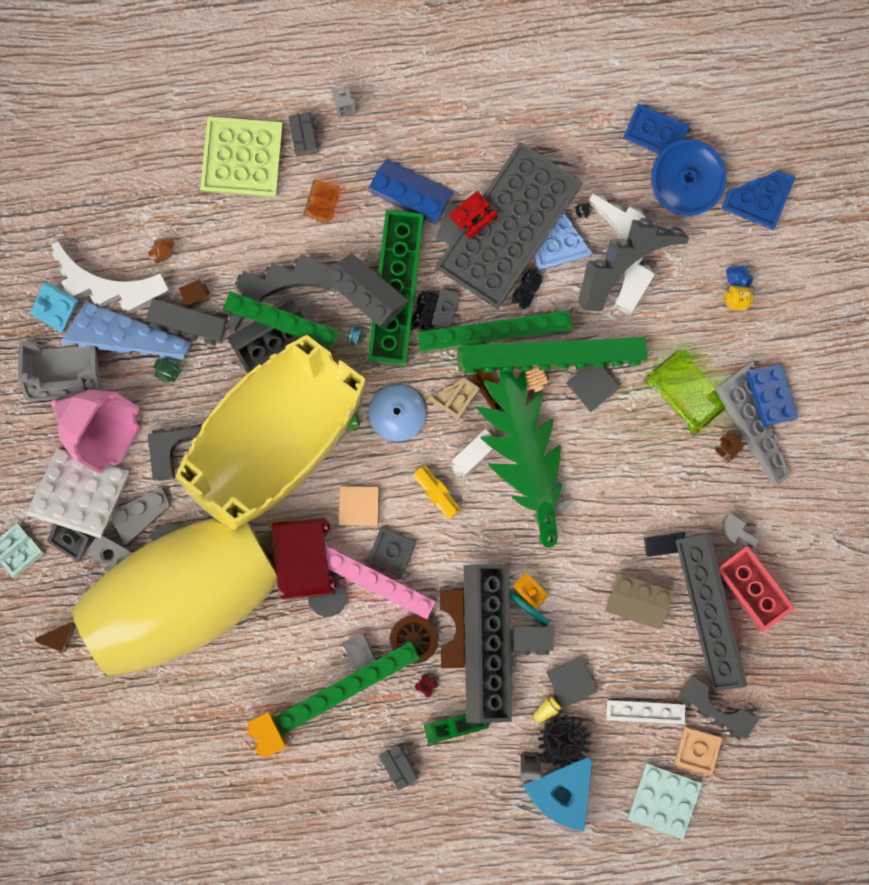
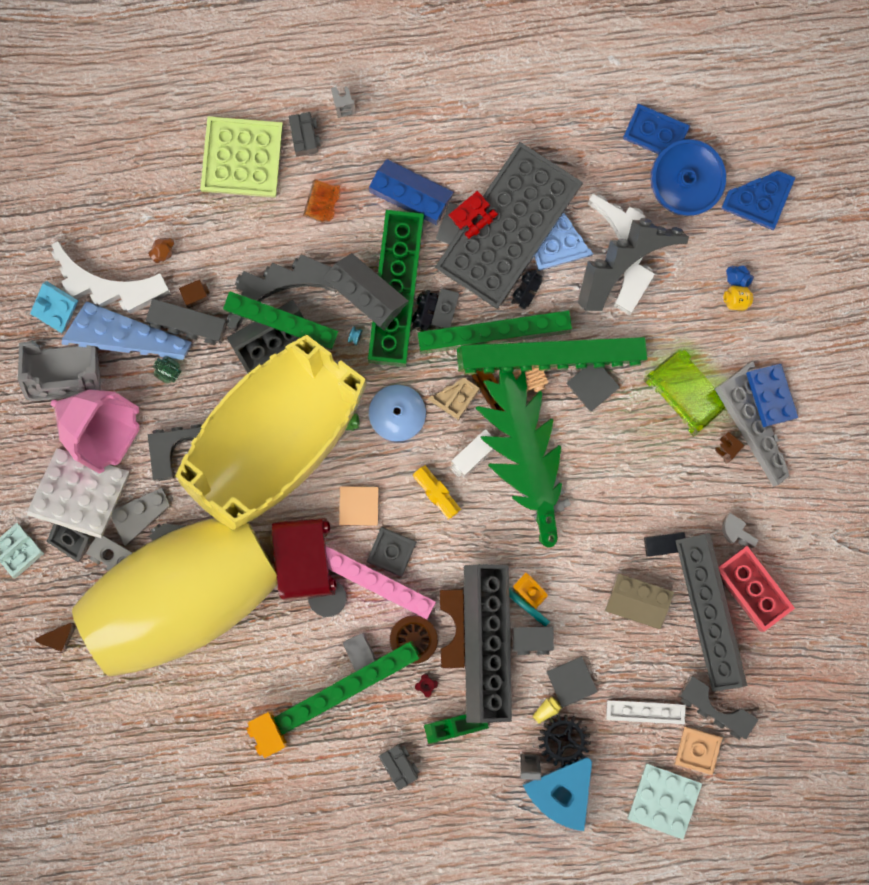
(583, 209): black hinge -> none

